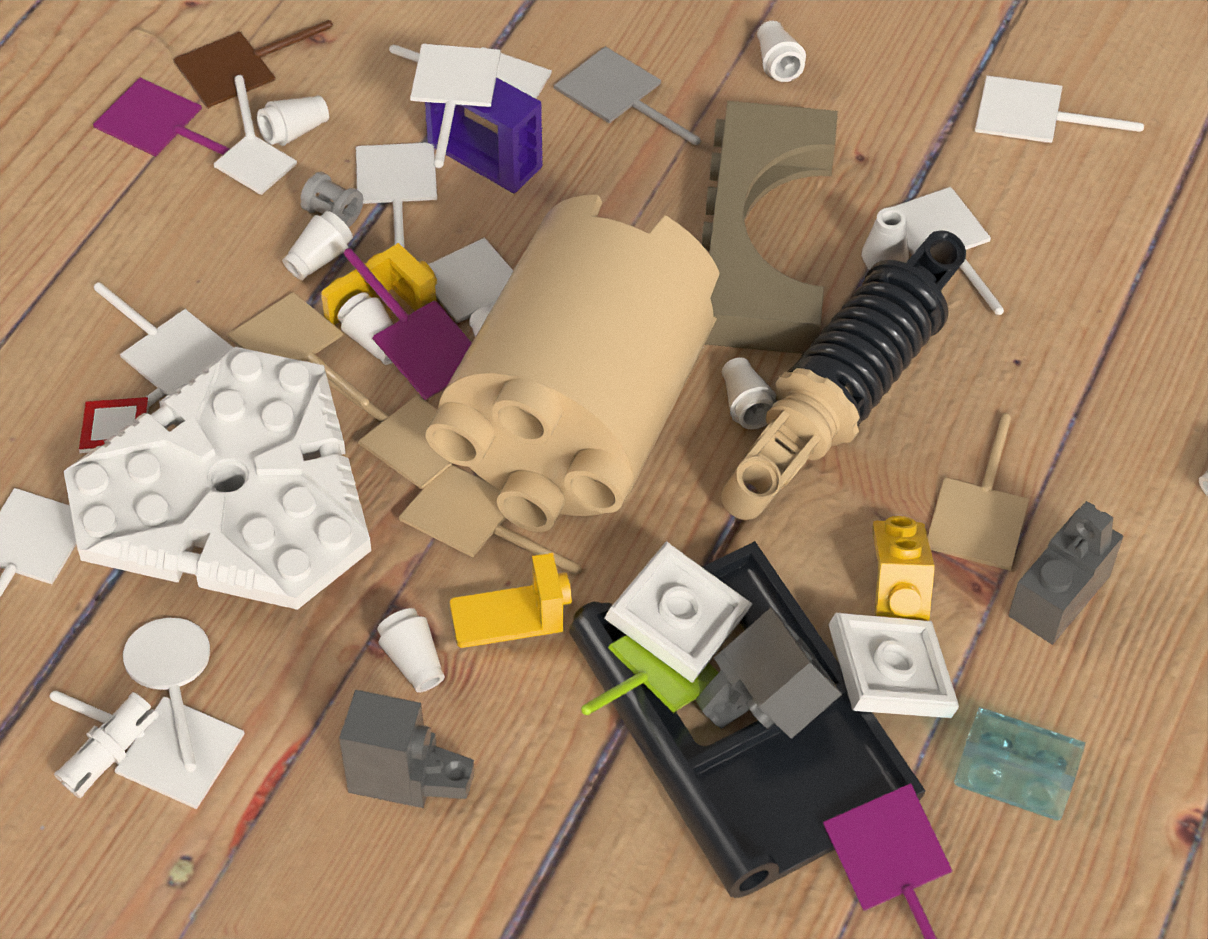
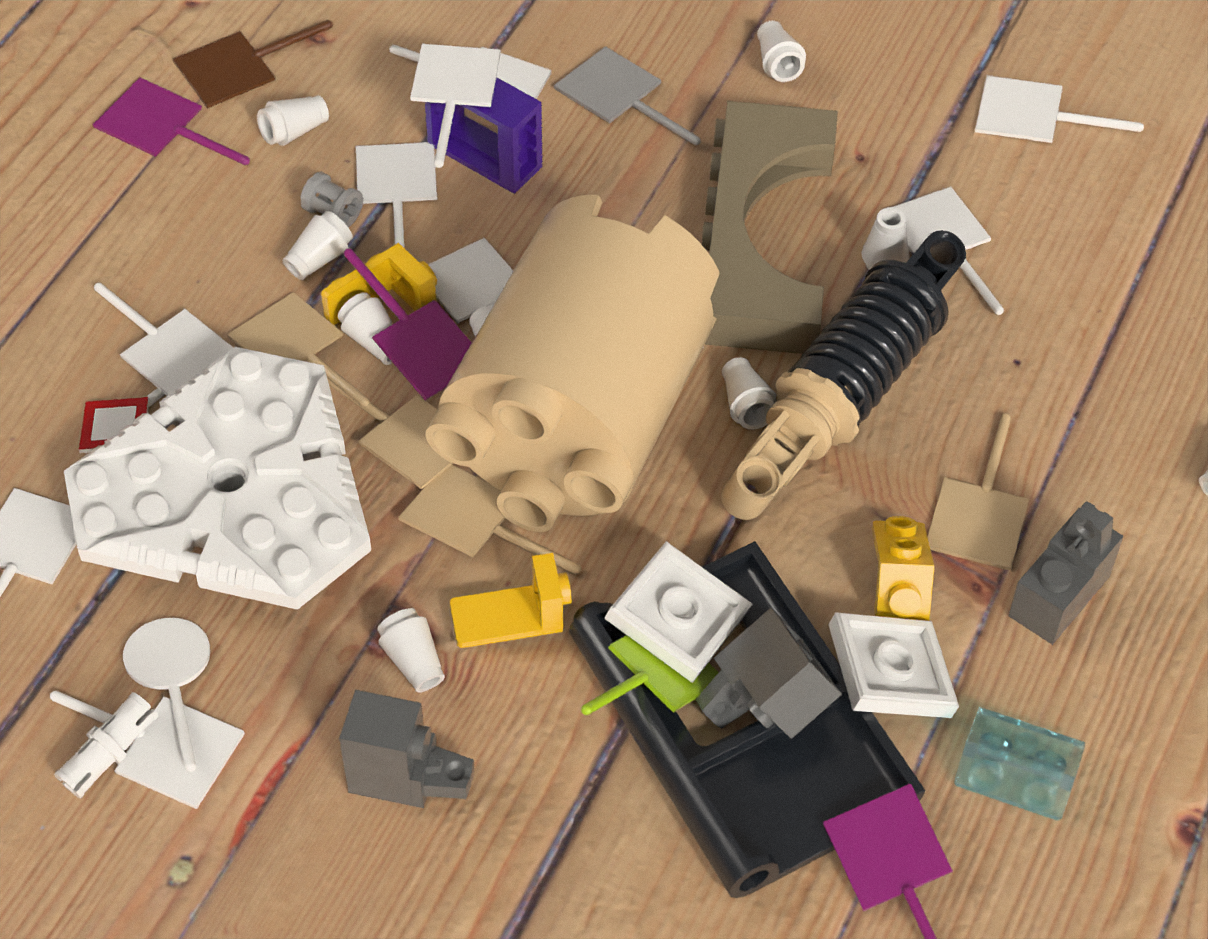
(252, 159): white piece -> none

